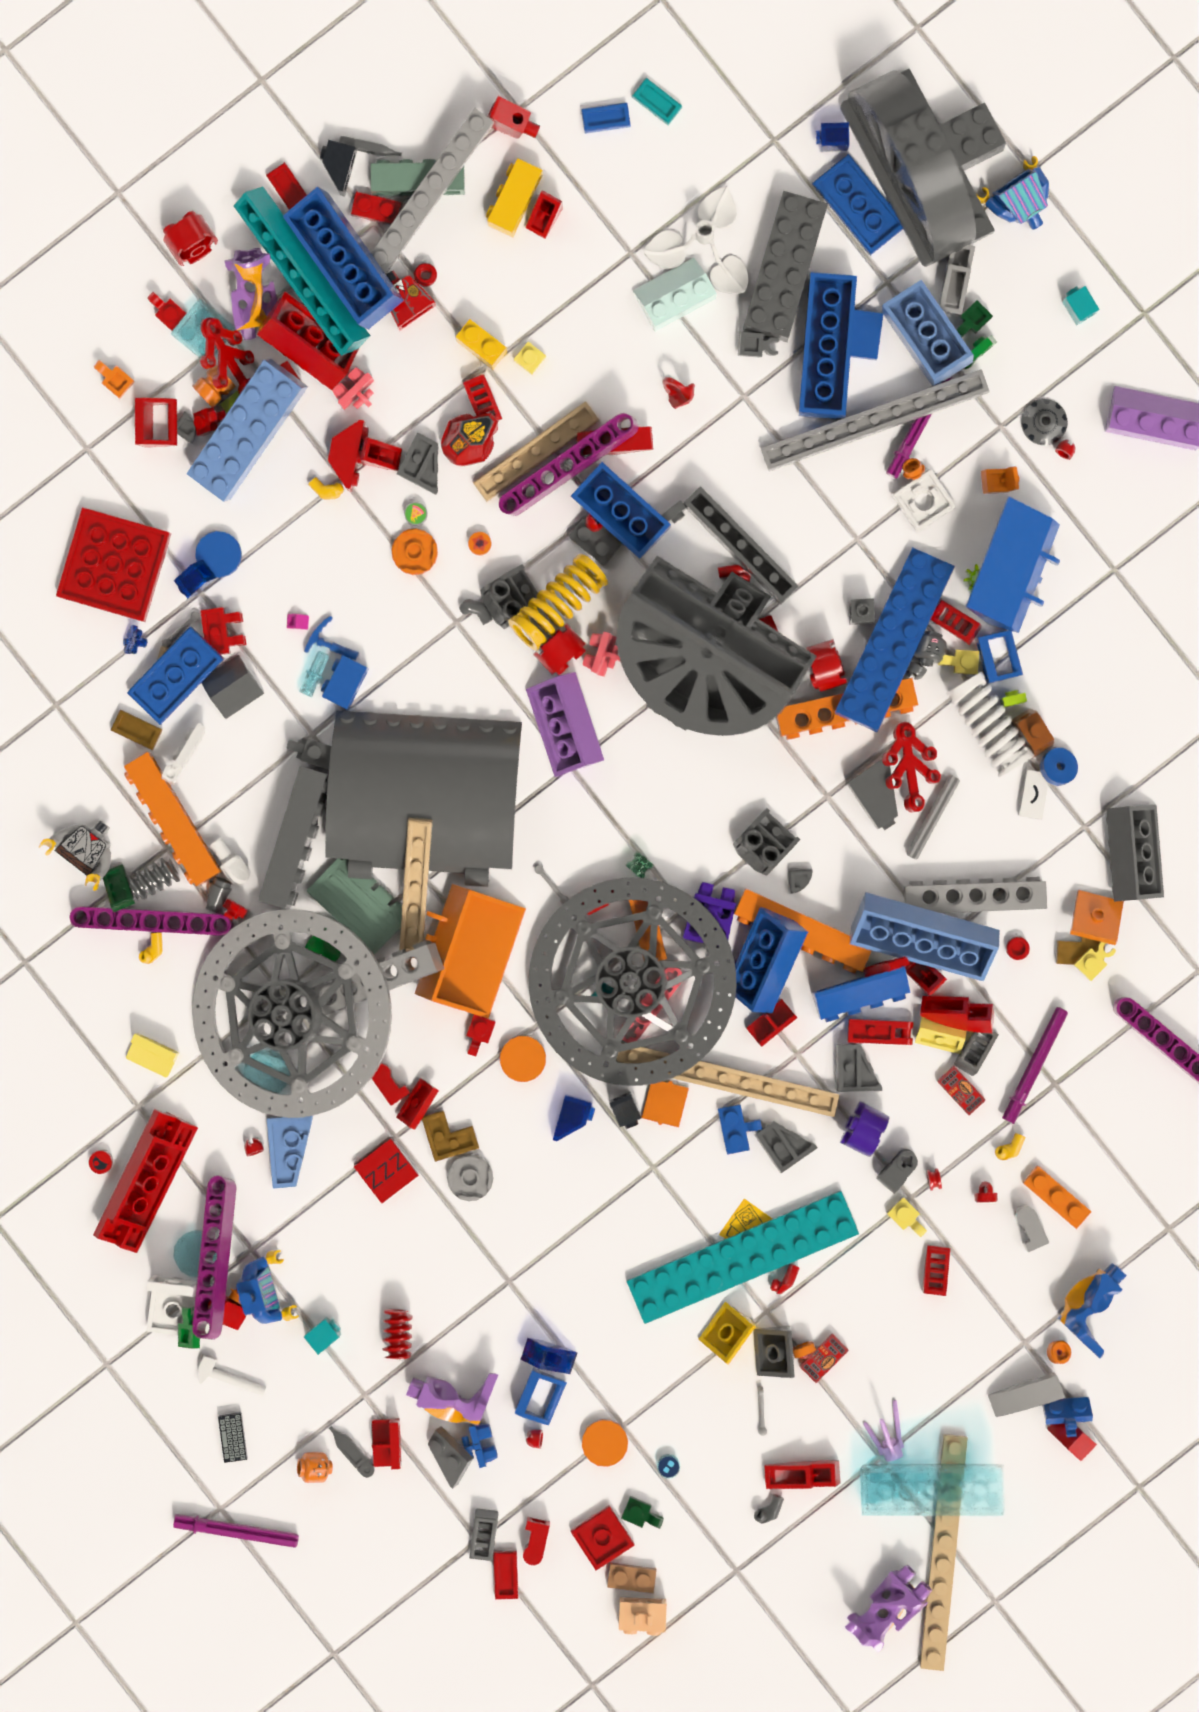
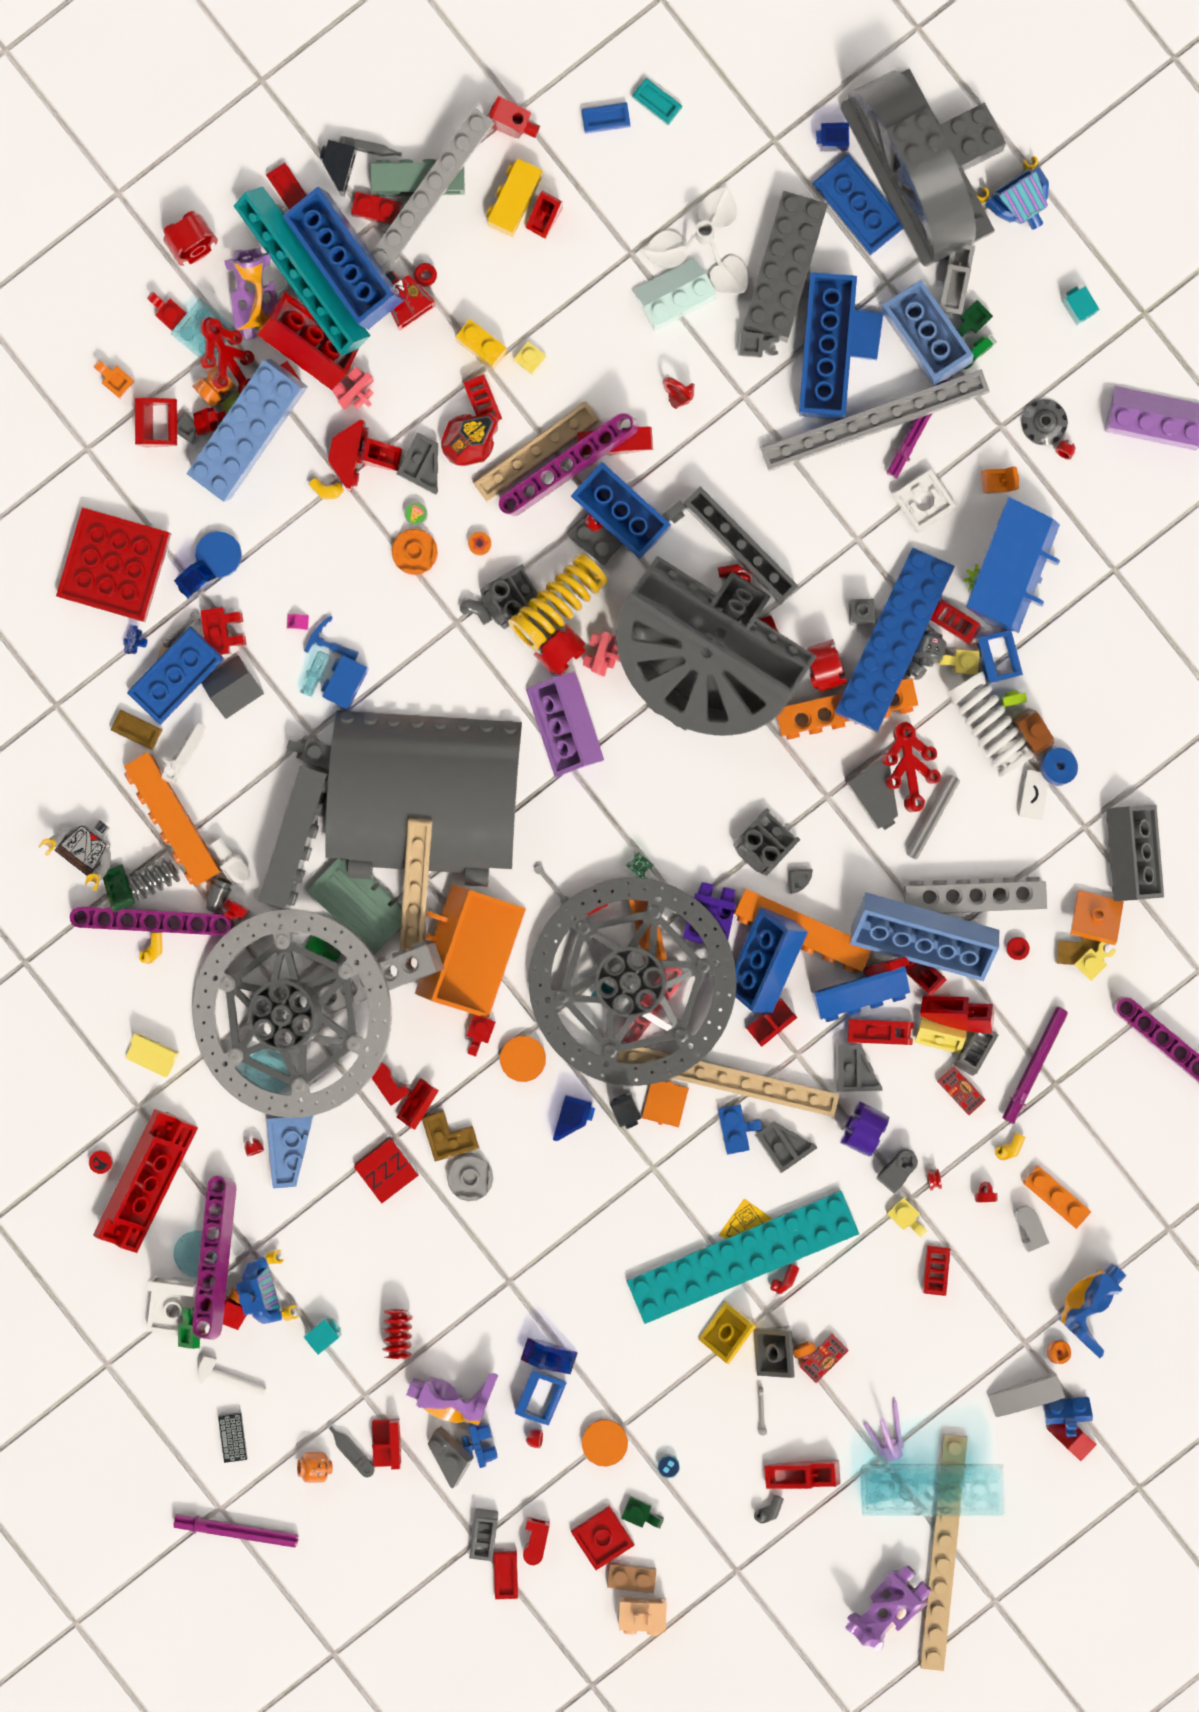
(913, 469): orange plate -> none

